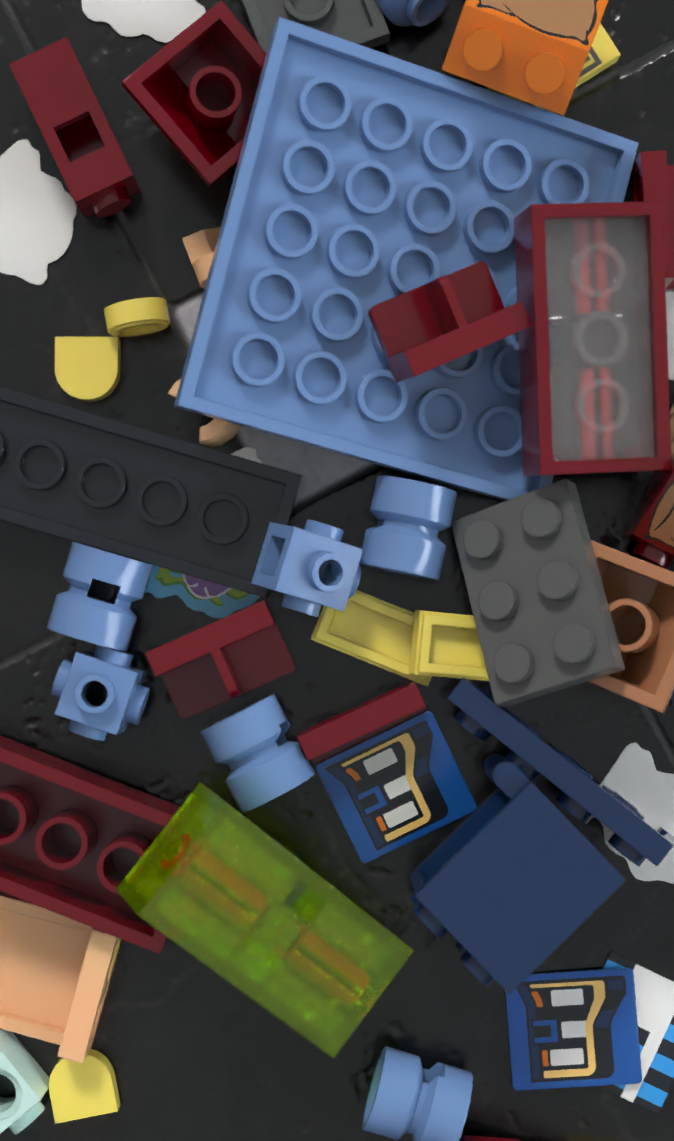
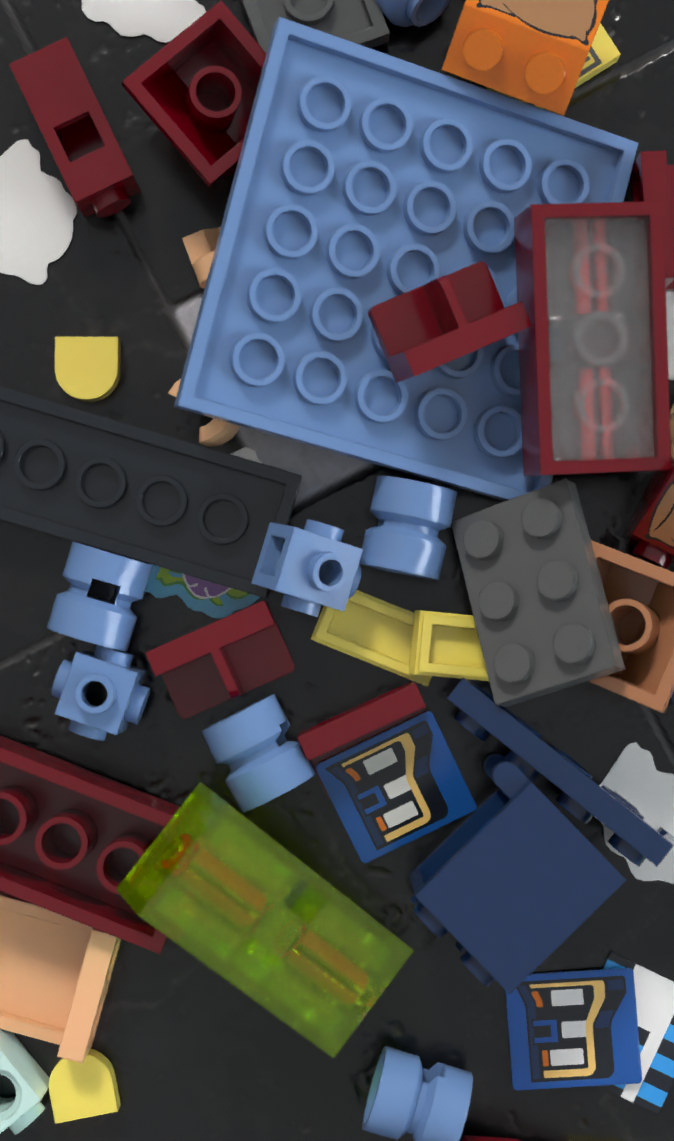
(137, 317): light yellow tile -> none

